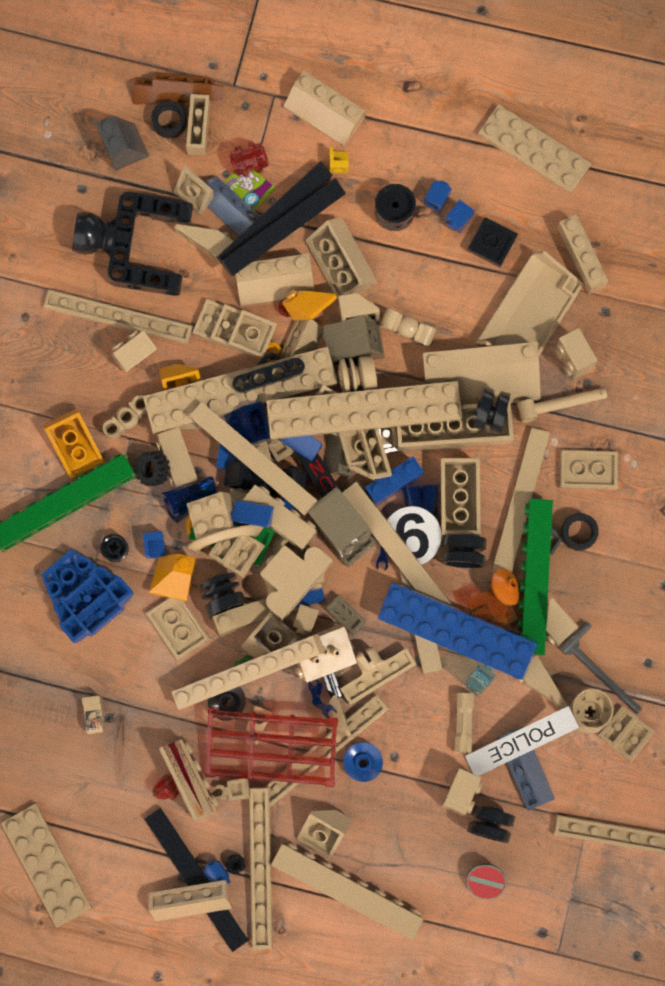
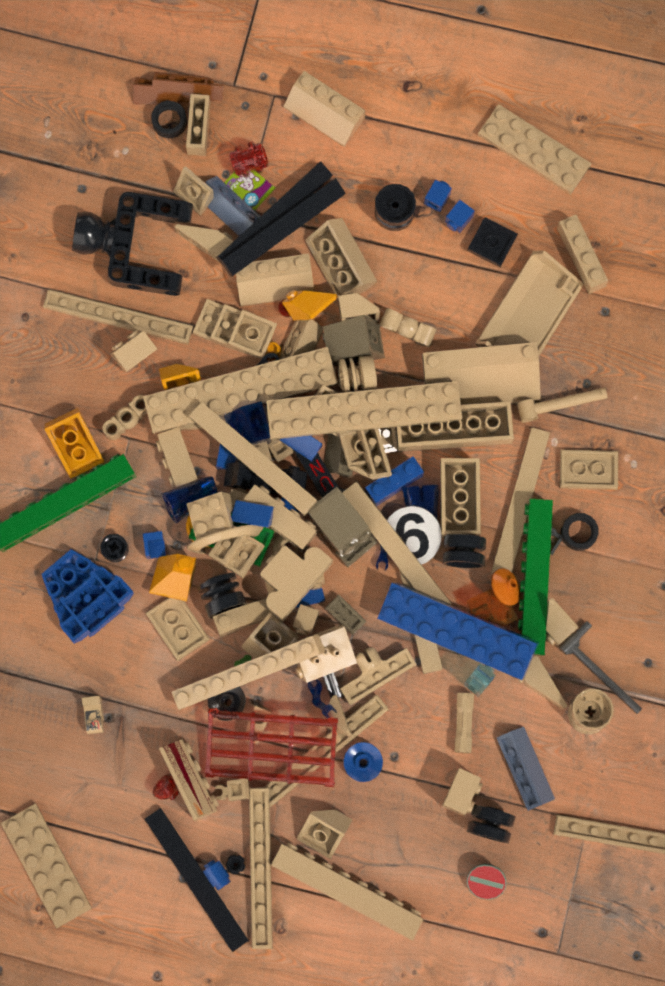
(121, 141): dark grey slope -> none
(160, 465): black tyre -> none
(189, 900): tan panel -> none
(269, 378): black beam -> none
(339, 162): yellow panel -> none
(491, 410): black wheel -> none
(522, 741): white sticker -> none
(575, 354): tan brick -> none
(626, 734): tan slope -> none

